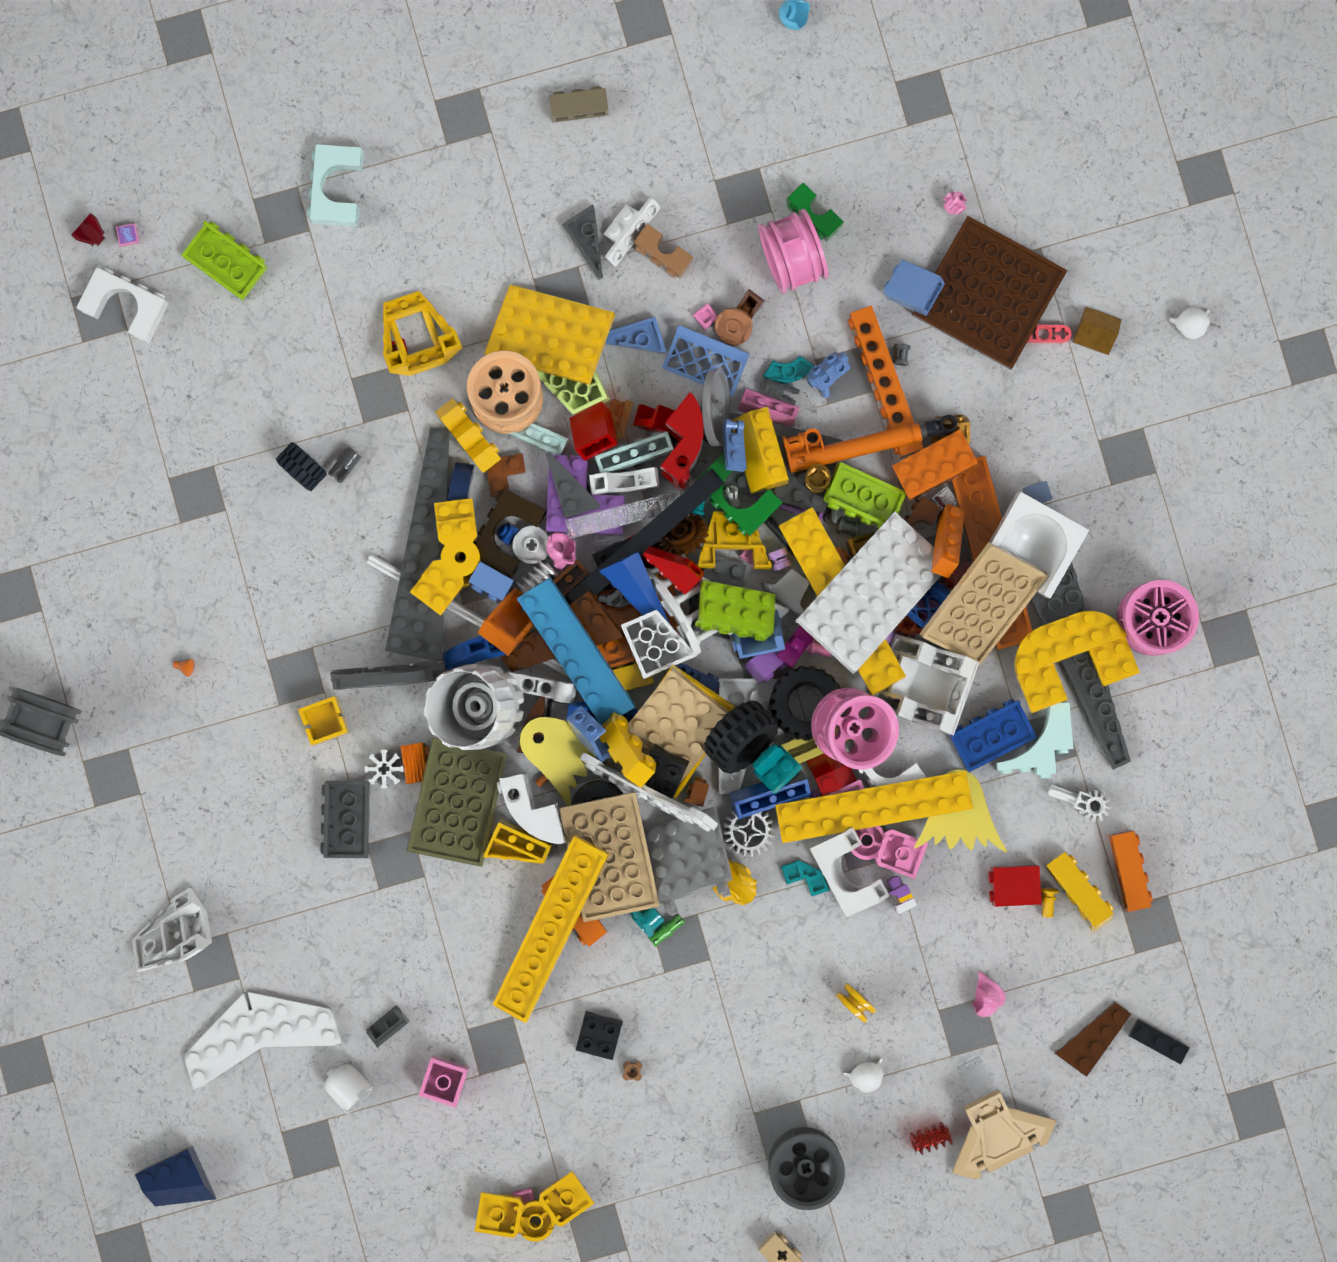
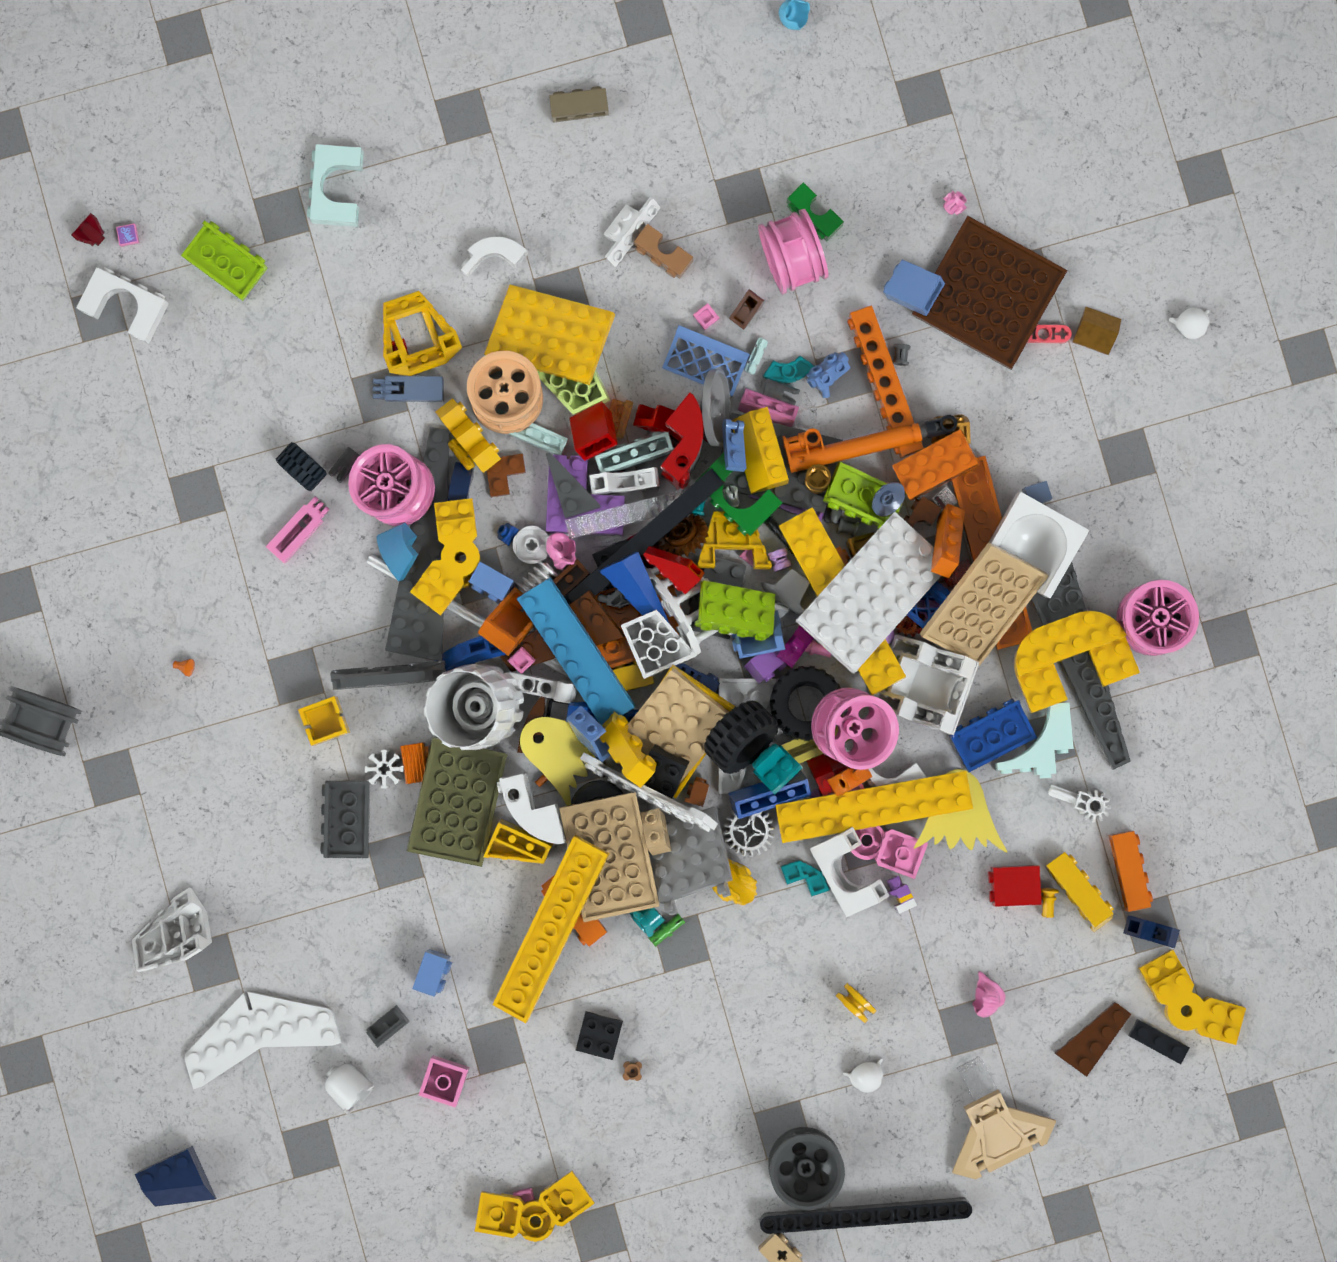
(292, 535): none -> bright pink hinge
(391, 485): none -> bright pink wheel
(397, 549): none -> dark azure slope
(415, 388): none -> sand blue hinge
(431, 973): none -> medium blue brick
(461, 454): none -> yellow axle
(493, 247): none -> white arch
(508, 505): dark brown arch -> none
(521, 660): none -> bright pink tile
(584, 234): dark grey wing -> none
(639, 335): medium blue wing -> none
(655, 831): none -> tan brick
(734, 326): nougat tile -> none
(756, 356): none -> light aqua axle
(851, 778): none -> orange torso
(874, 1220): none -> black beam
(888, 499): none -> sand blue dish
(930, 1138): clear red piece -> none
(1151, 931): none -> dark blue brick
(1174, 988): none -> yellow plate

